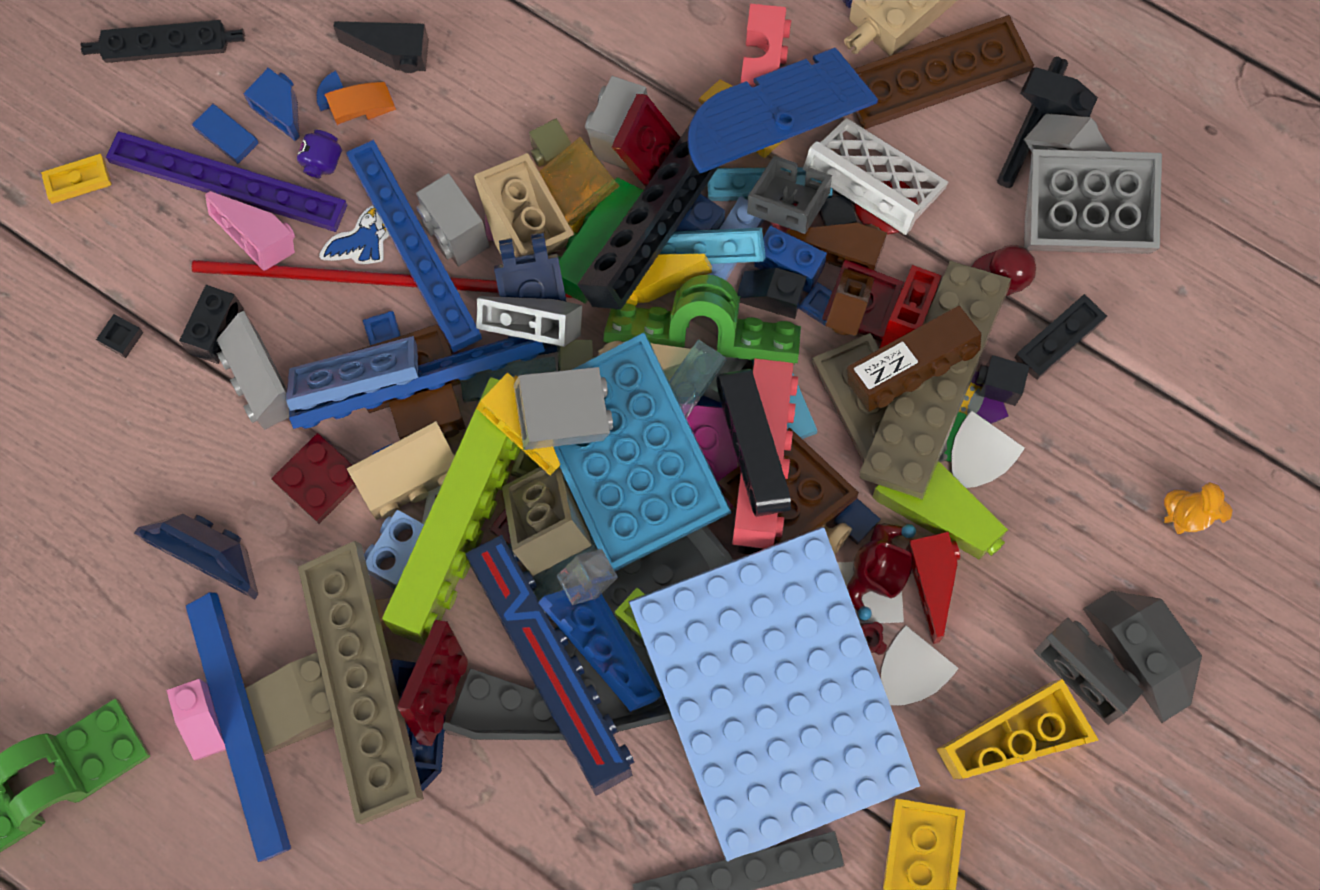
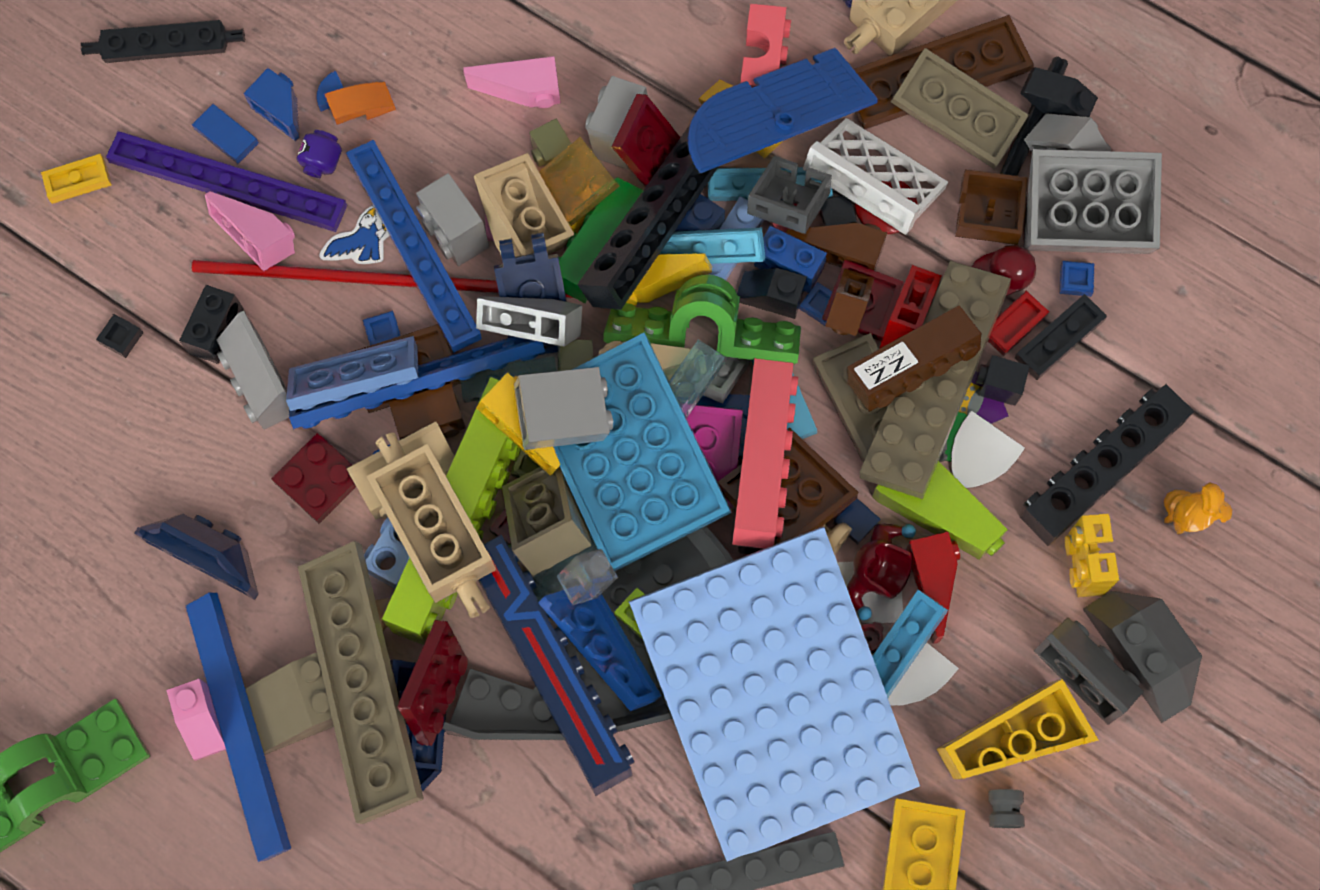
(392, 44): black slope -> none
(431, 524): none -> tan brick
(522, 82): none -> bright pink slope
(753, 443): black beam -> none
(907, 639): none -> dark azure plate
(959, 108): none -> dark tan plate
(1005, 205): none -> reddish brown piece
(1006, 808): none -> dark grey wheel
(1016, 322): none -> red tile
(1077, 278): none -> blue tile
(1083, 547): none -> yellow piece
(1169, 414): none -> black brick

